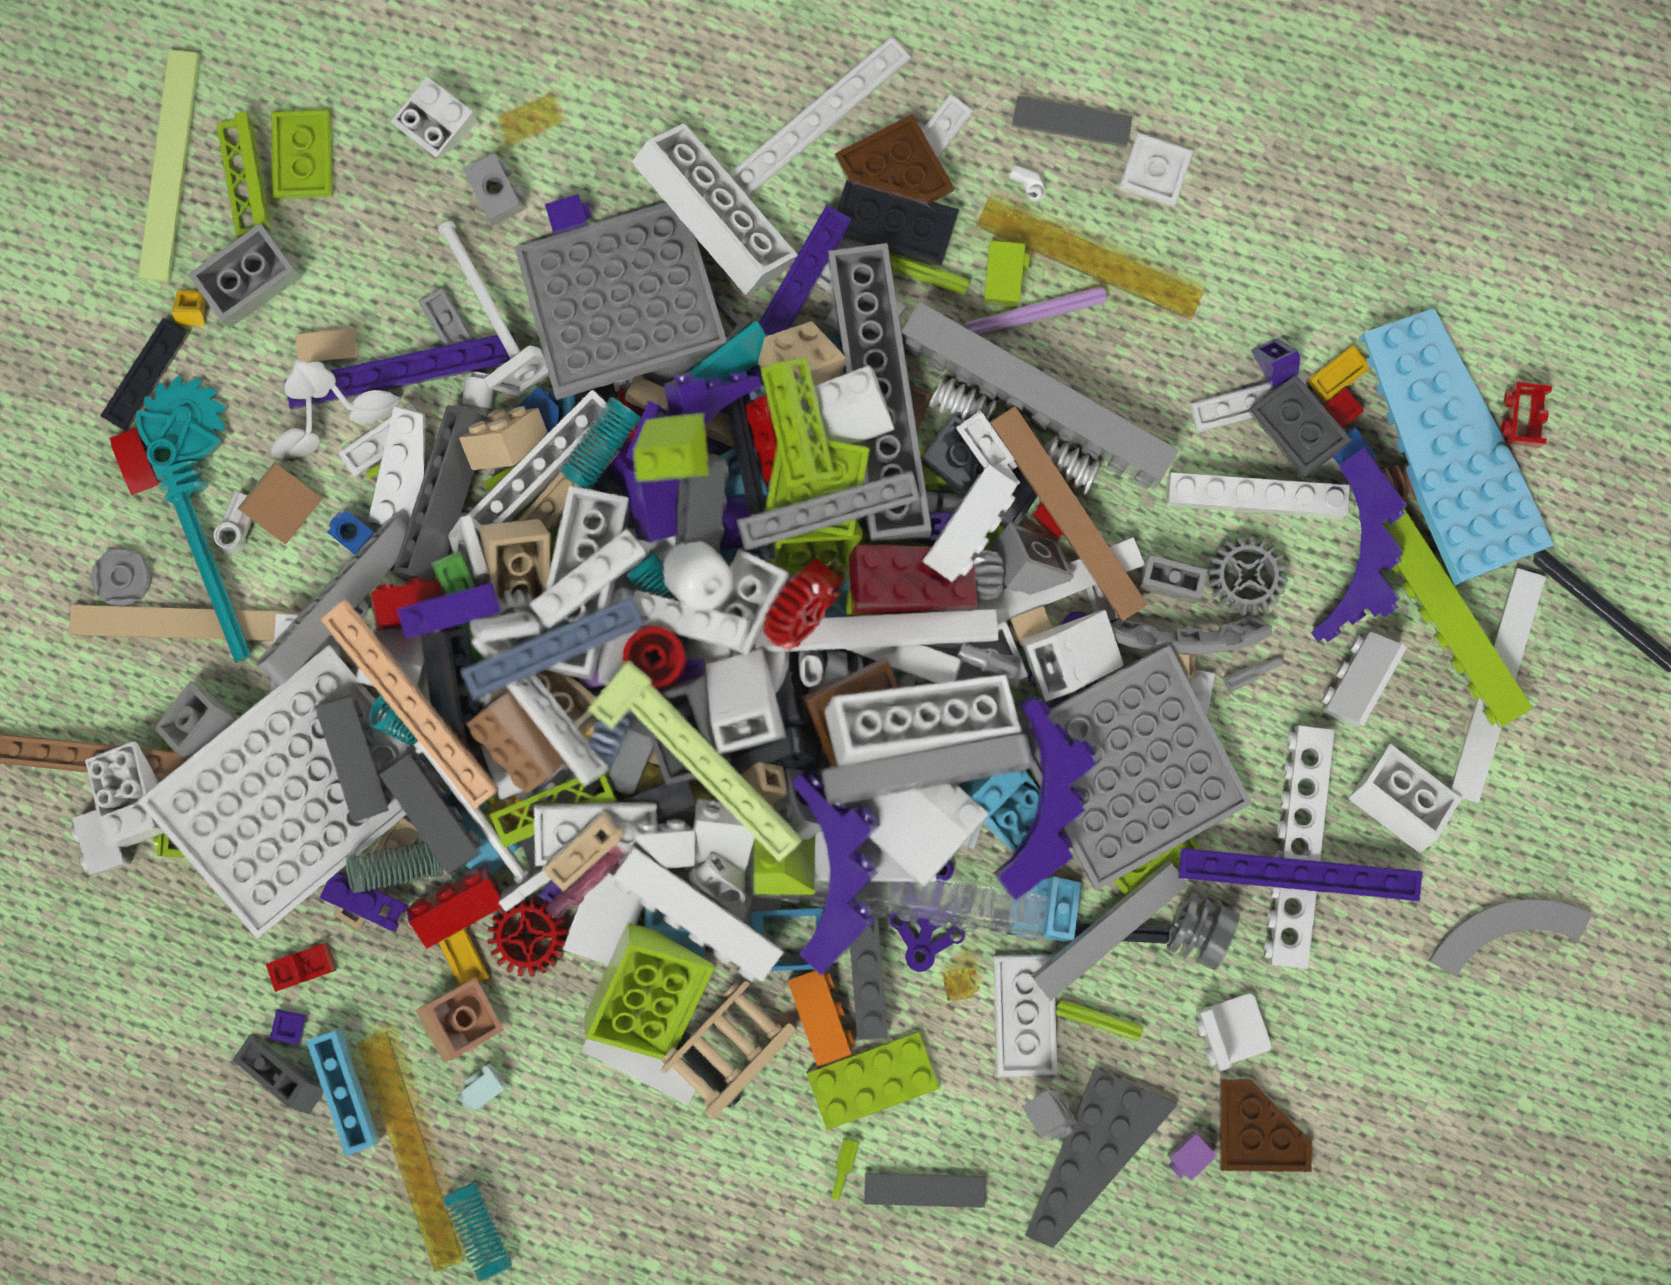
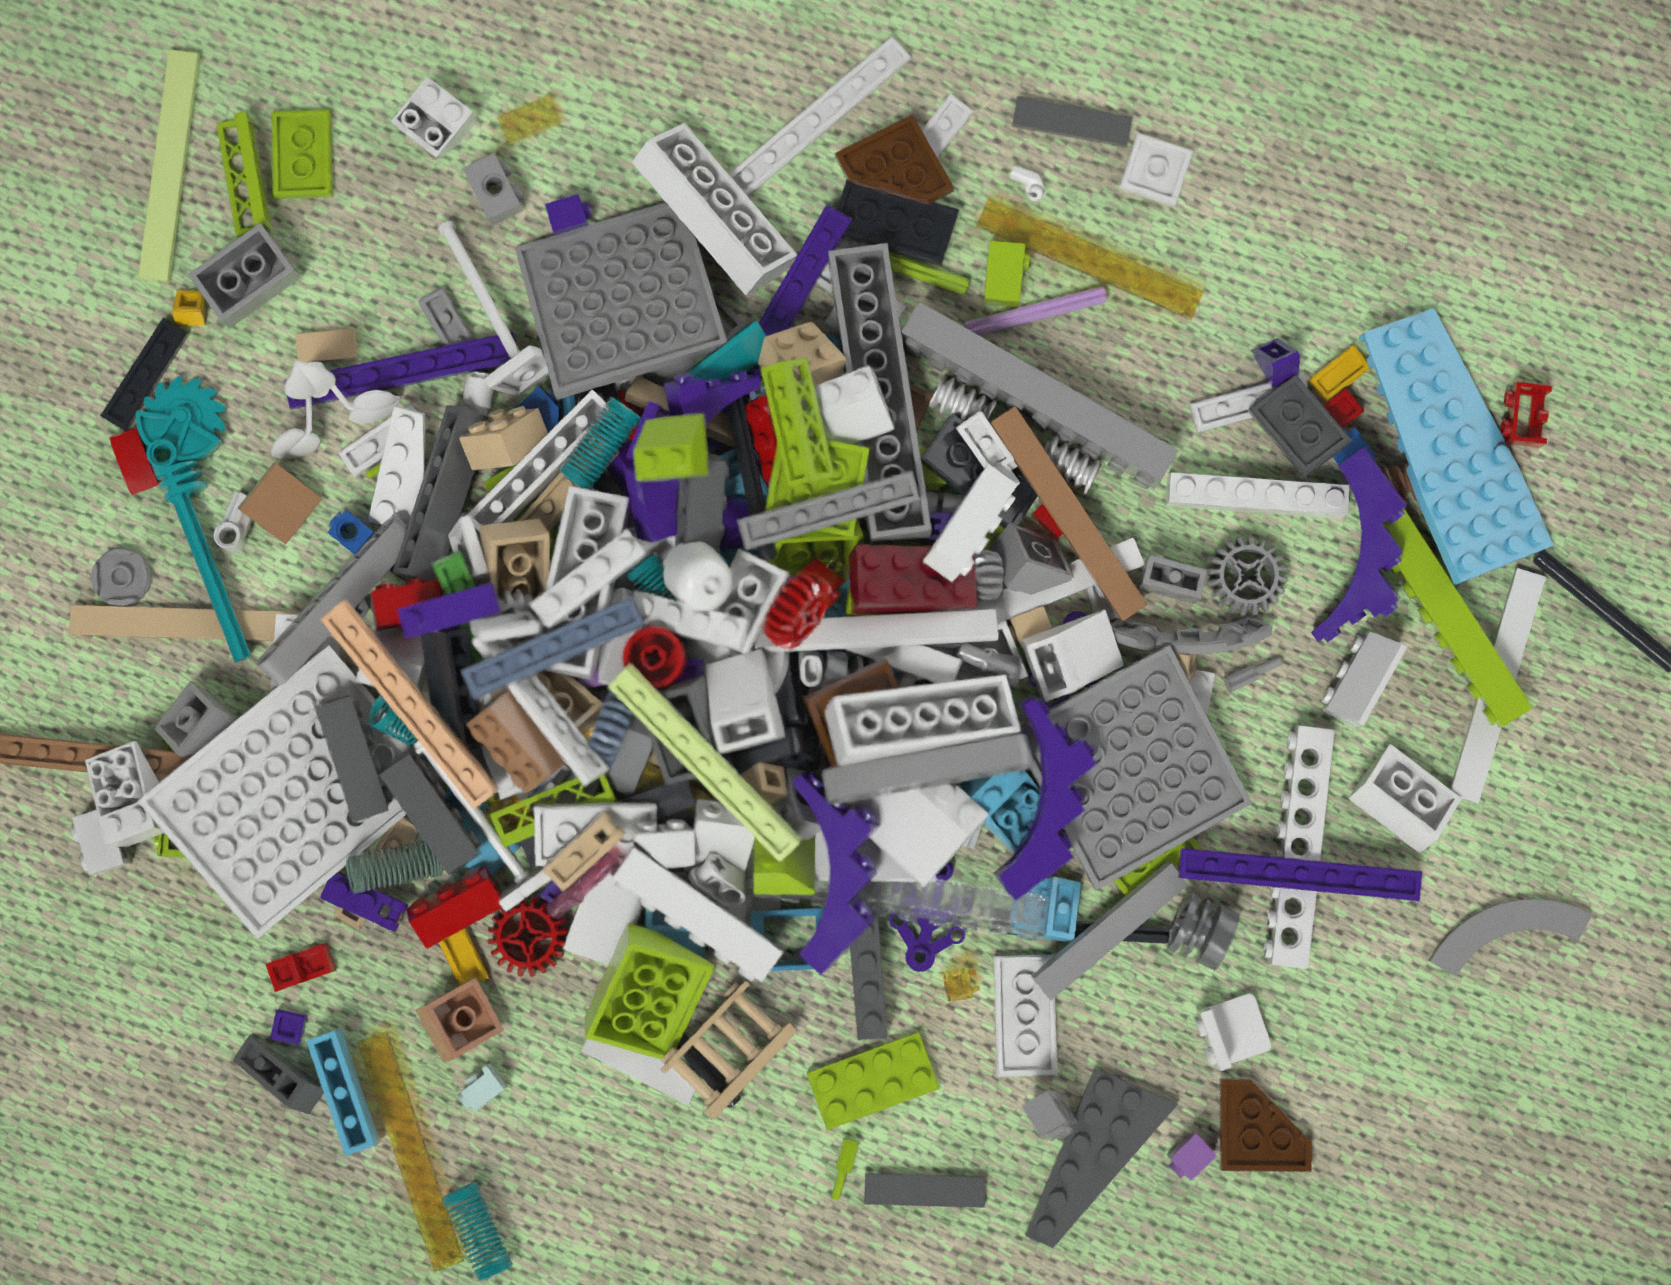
(620, 694): yellowish green tile -> none
(821, 1016): orange brick -> none
(1099, 1020): lime axle -> none

